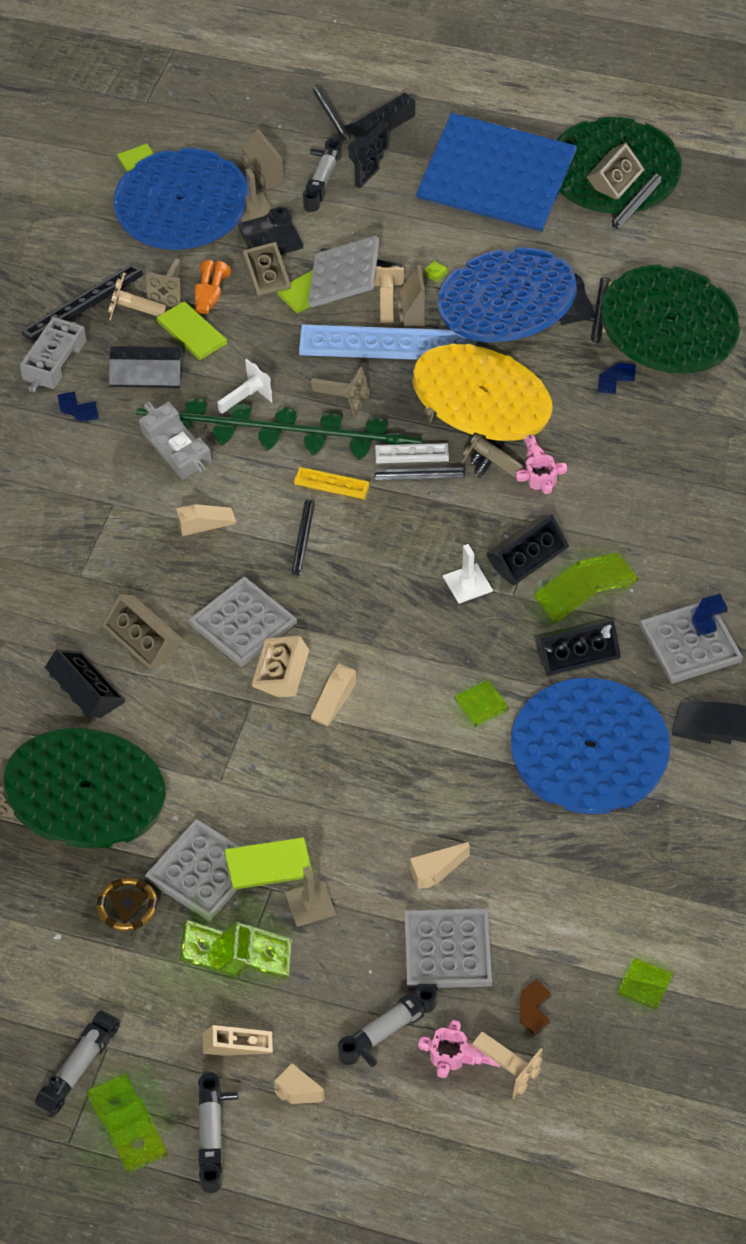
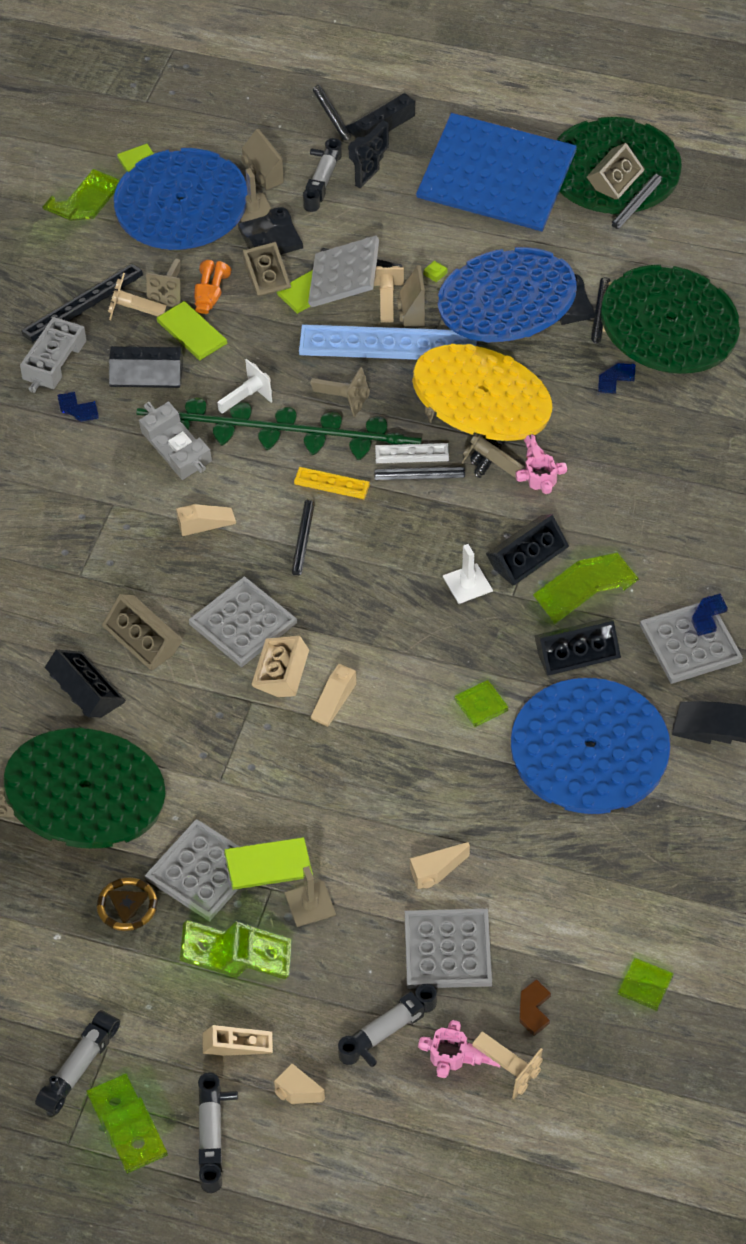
(86, 199): none -> clear neon green windscreen

